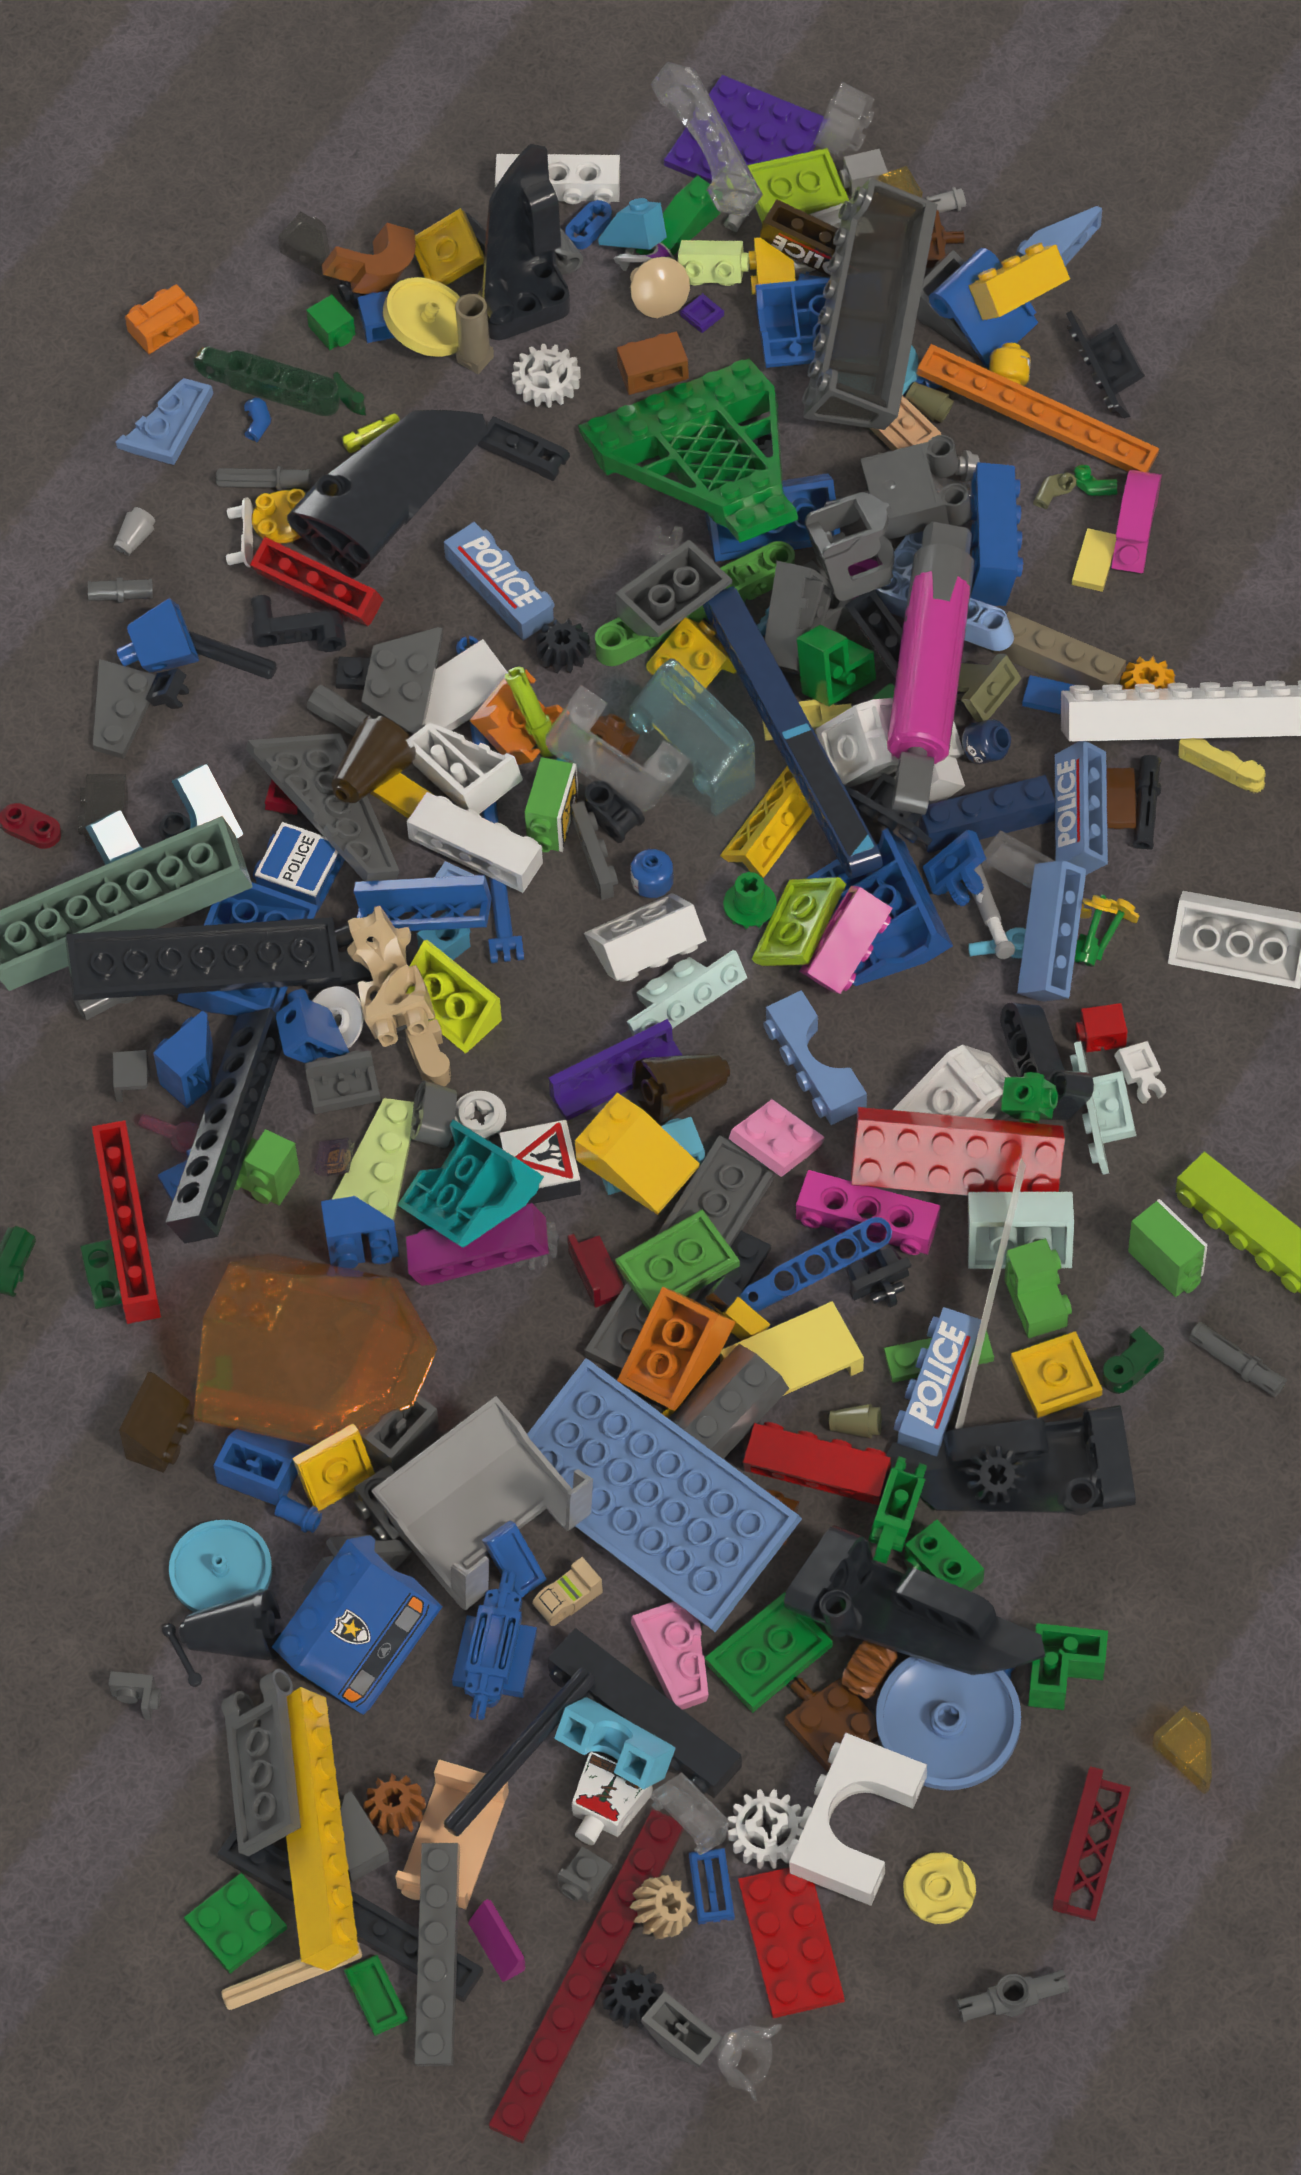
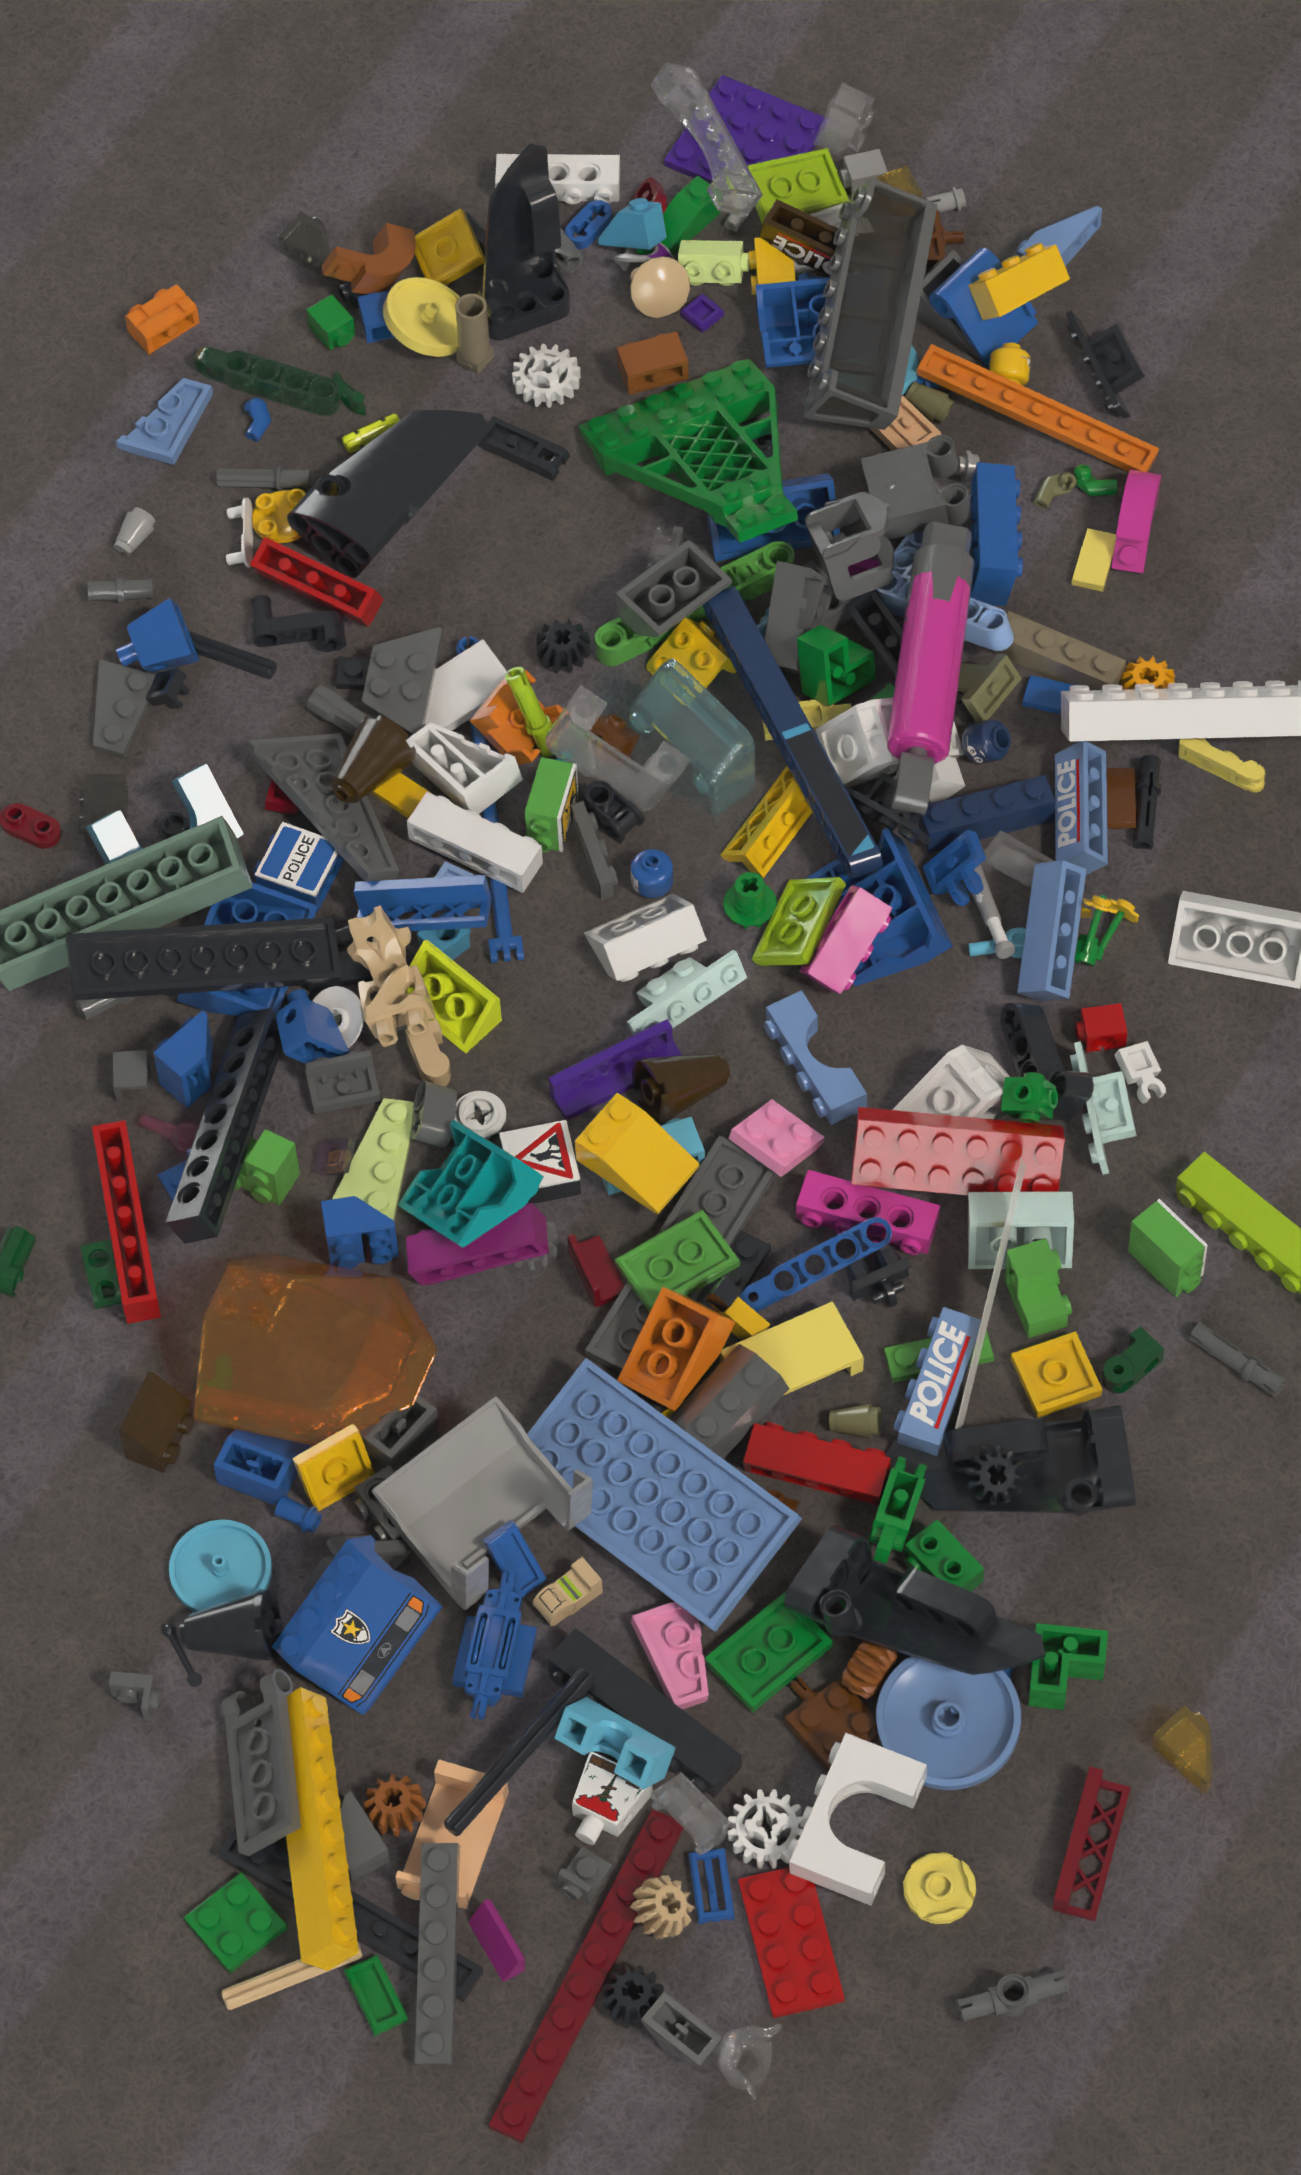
(499, 580): medium blue brick -> none
(653, 192): none -> dark red plate

